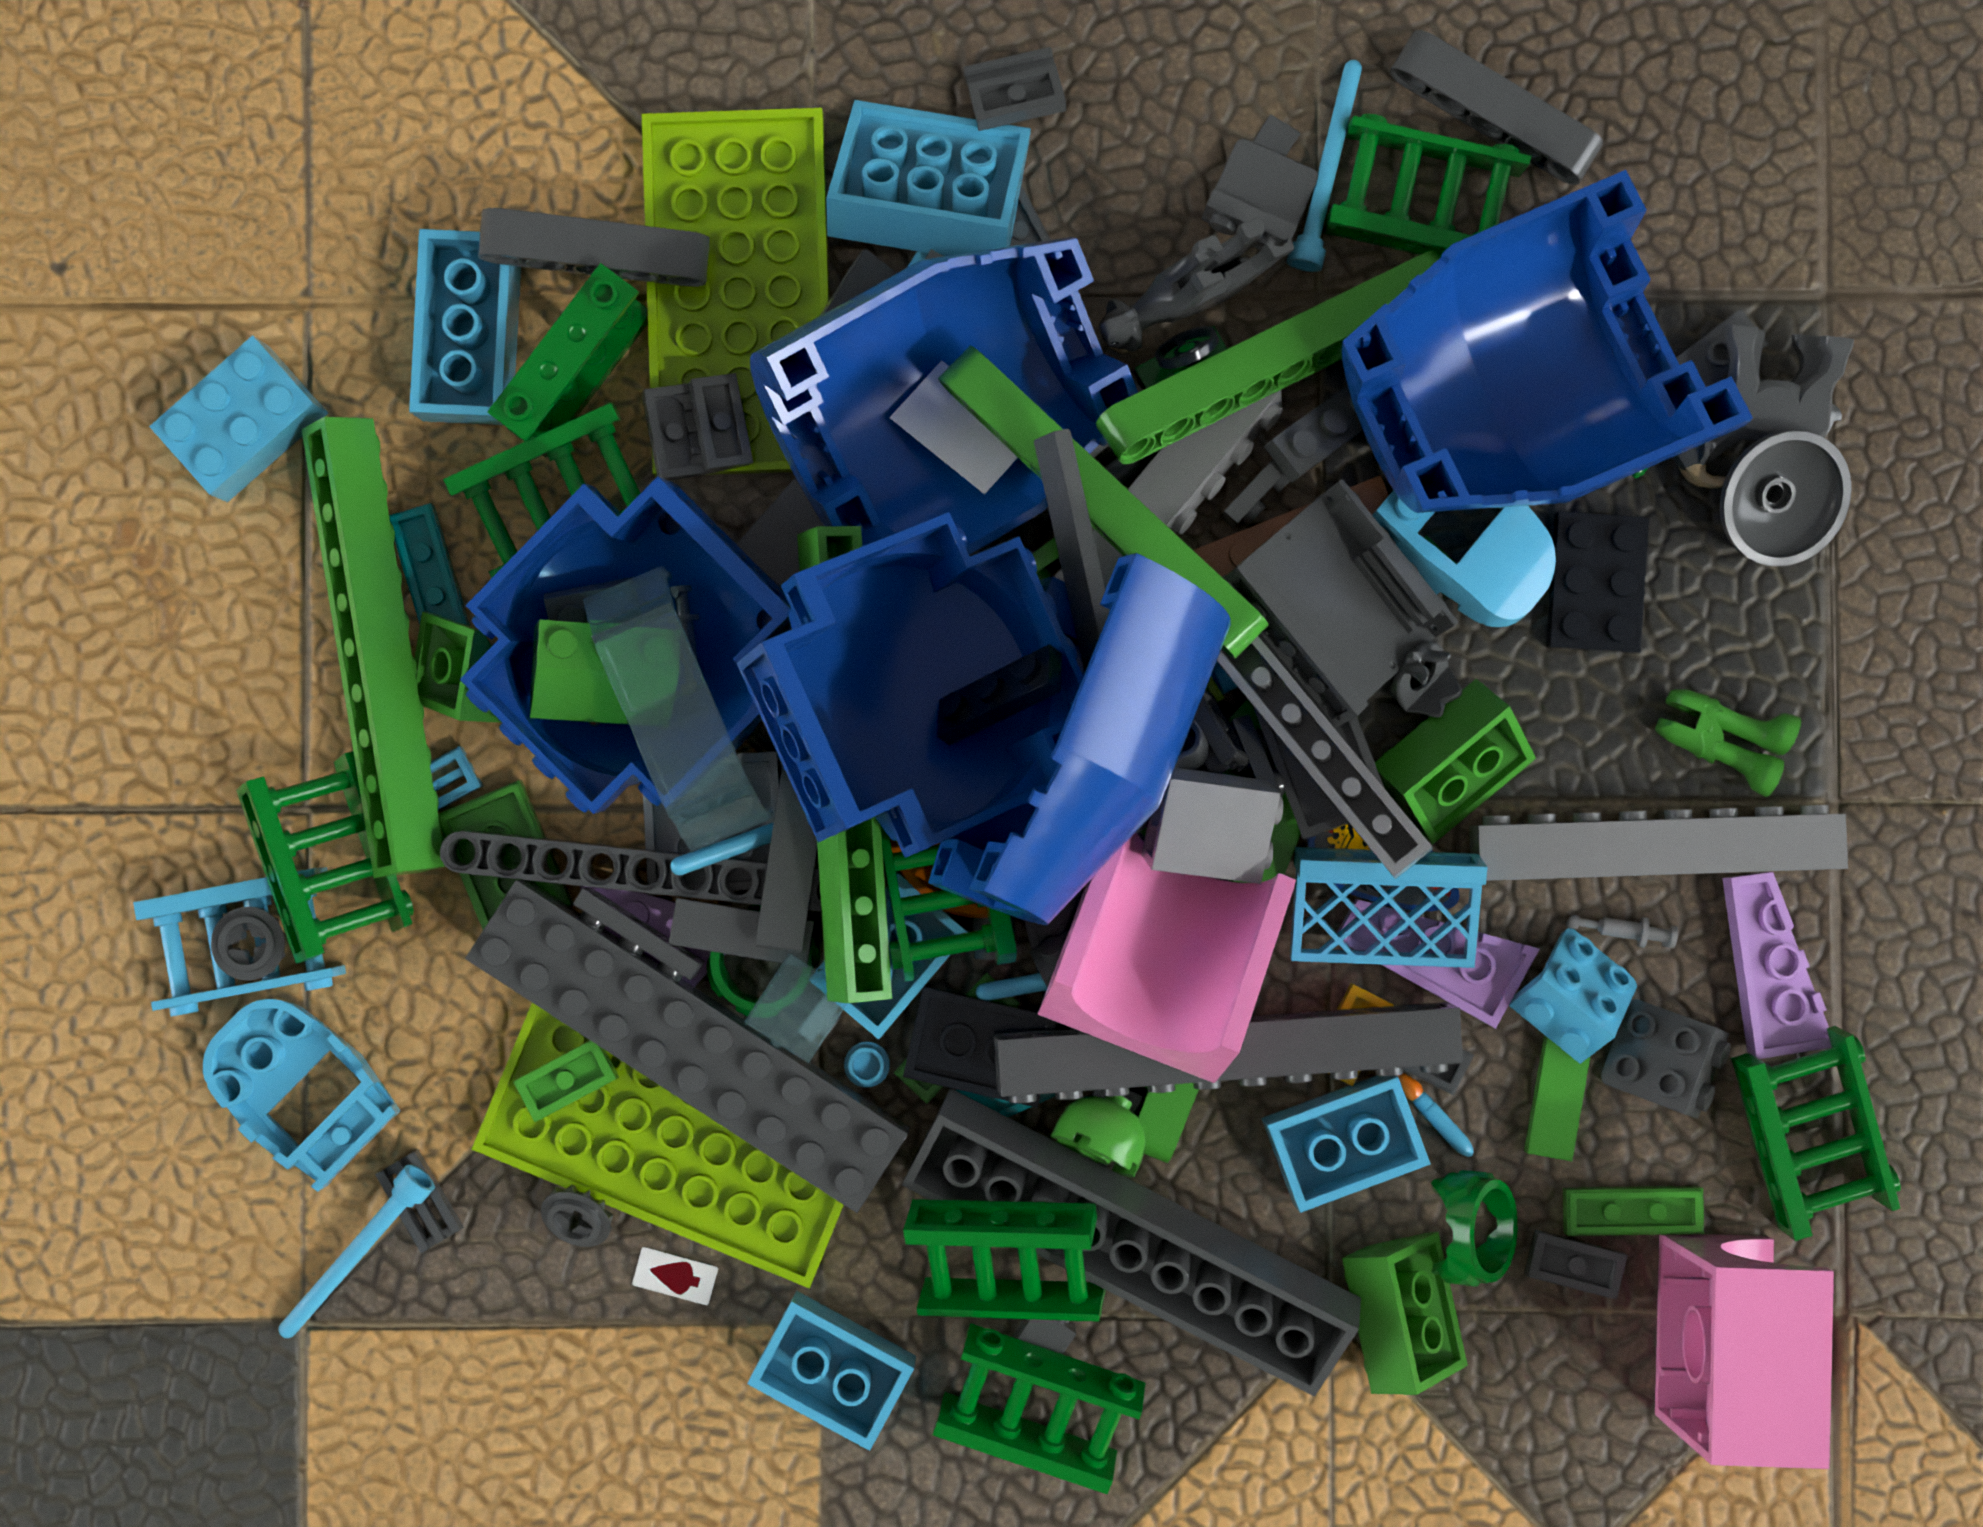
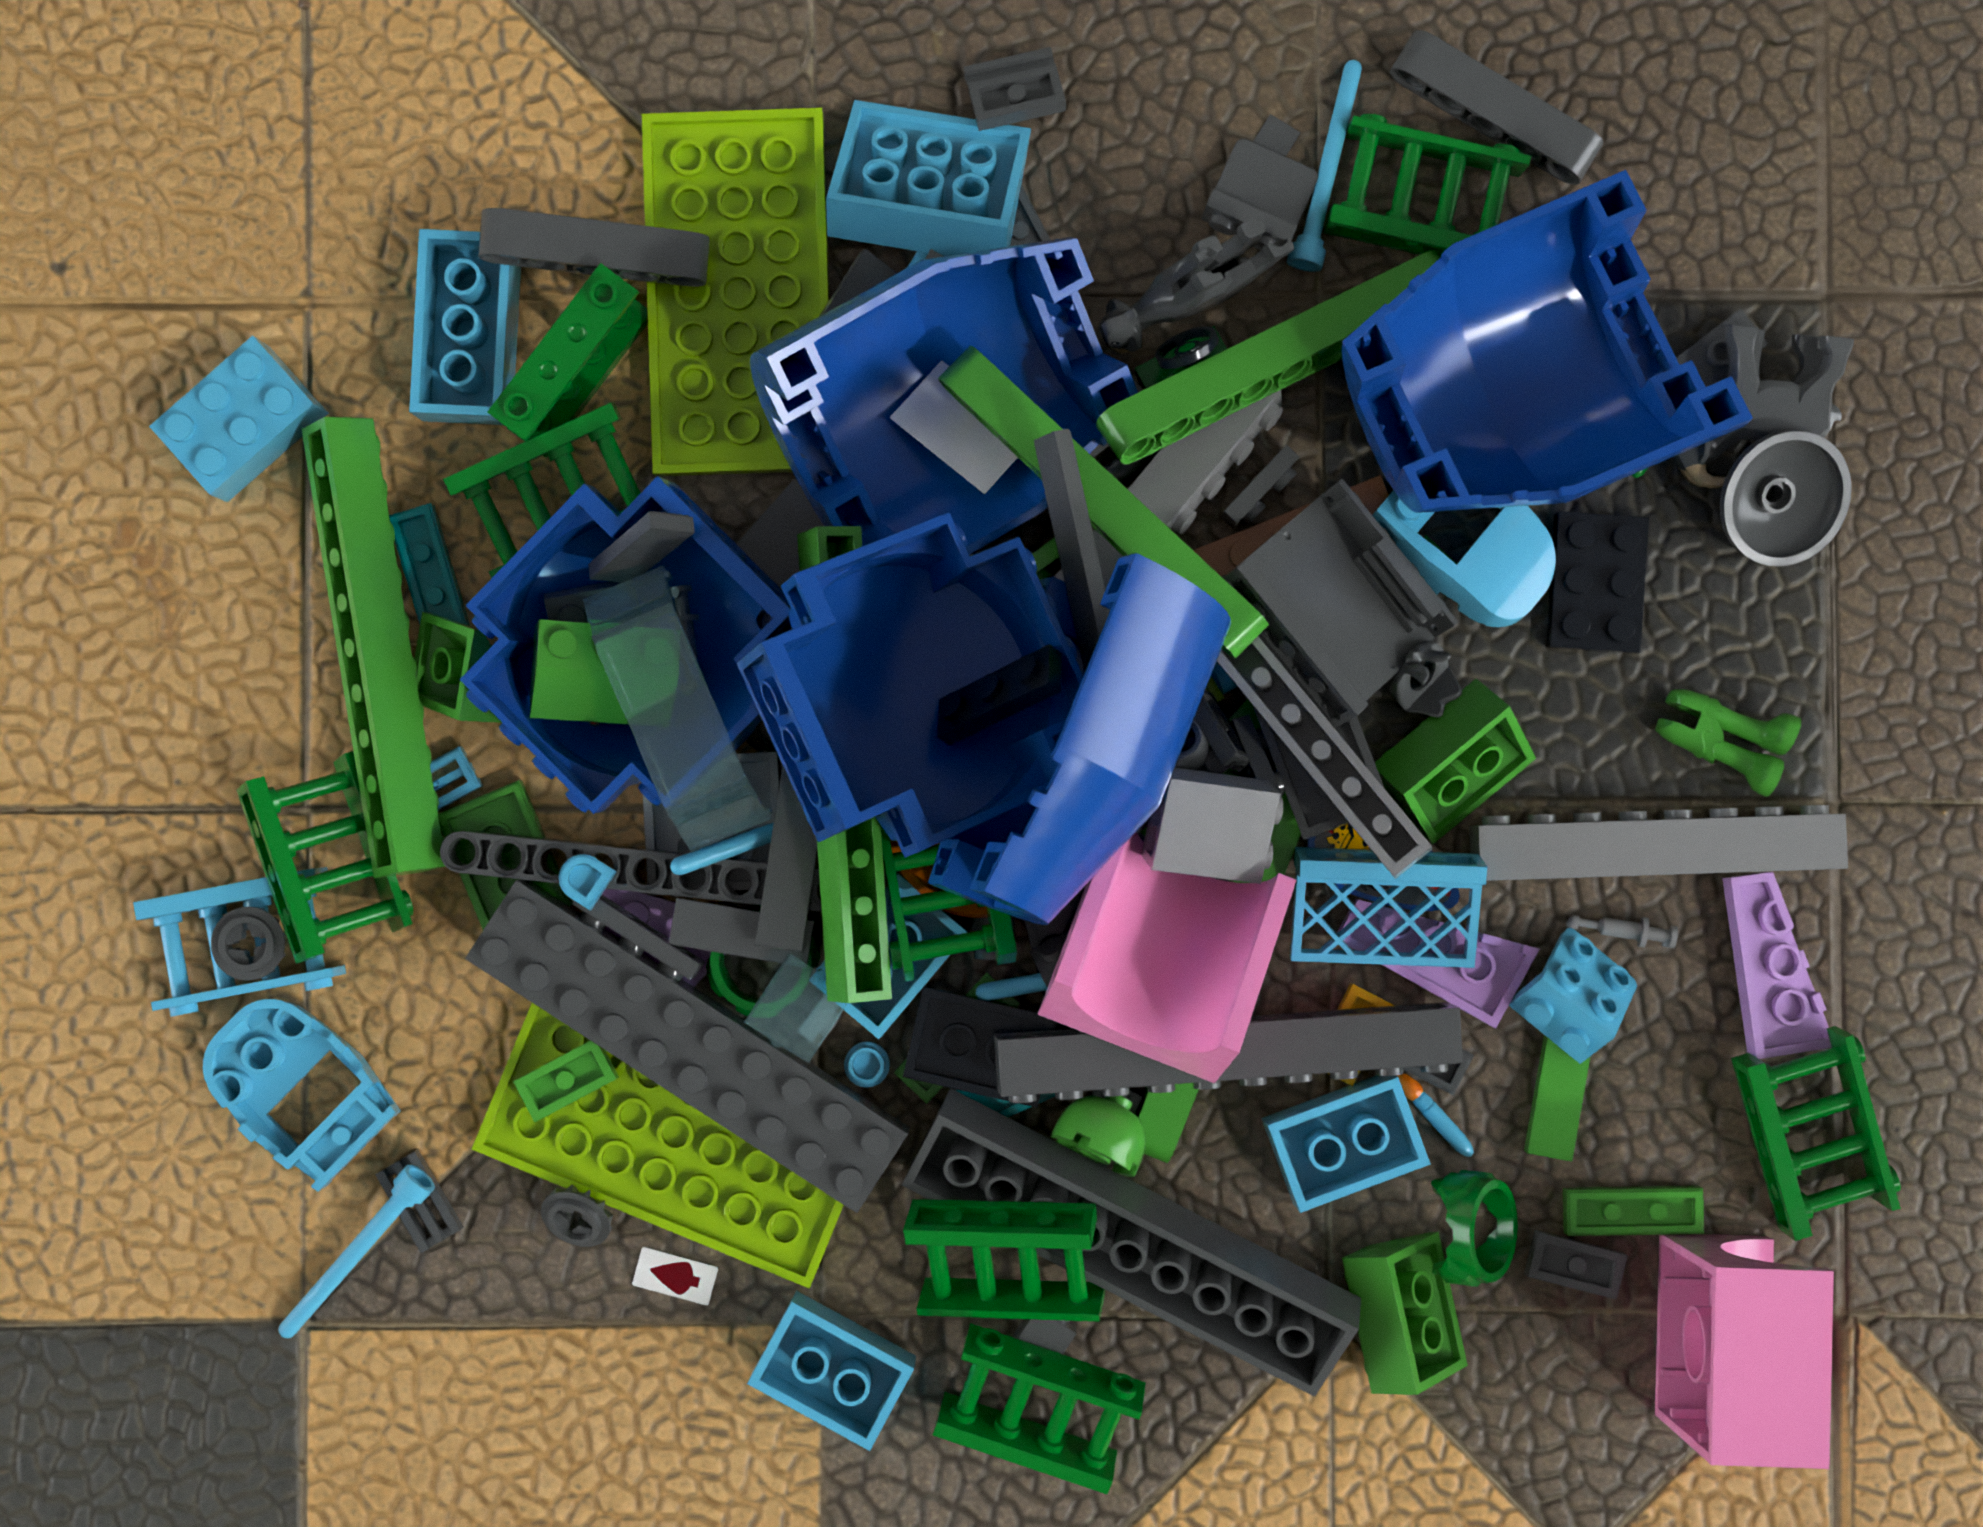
(585, 879): none -> medium azure tile
(641, 546): none -> dark grey tile
(697, 427): dark grey slope -> none
(1315, 435): dark grey plate -> none
(1666, 1058): dark grey bracket -> none

